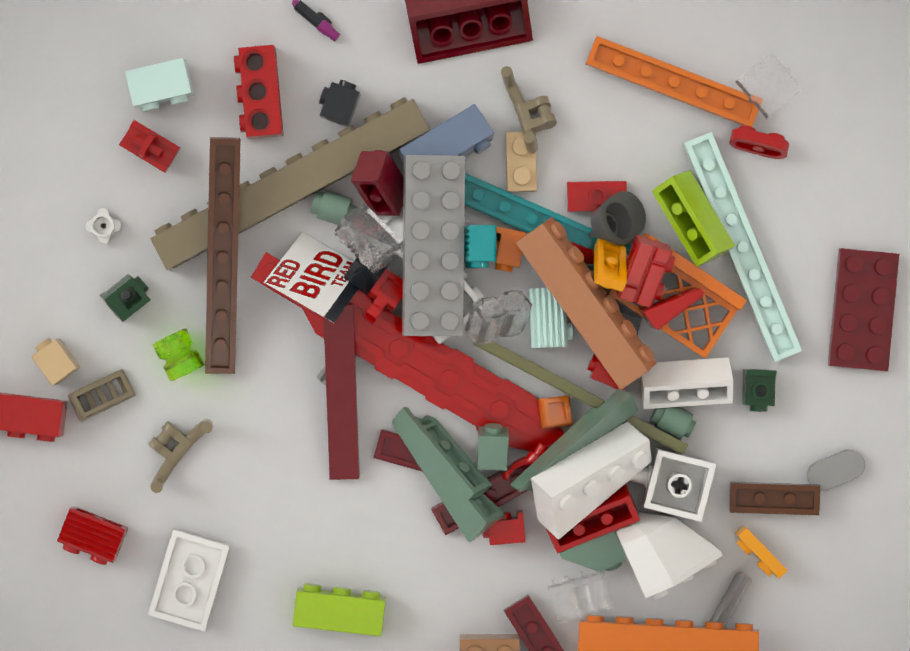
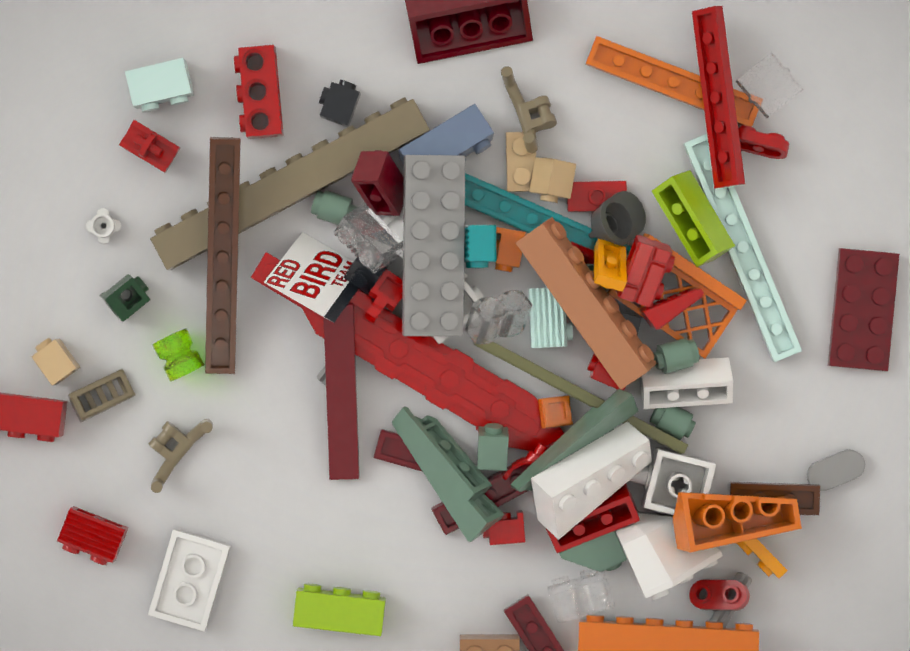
(318, 19): piece -> none
(552, 179): none -> tan brick
(676, 355): none -> sand green brick
(717, 595): none -> red plate
(718, 97): none -> red plate
(719, 520): none -> orange wedge
(754, 378): dark green brick -> none

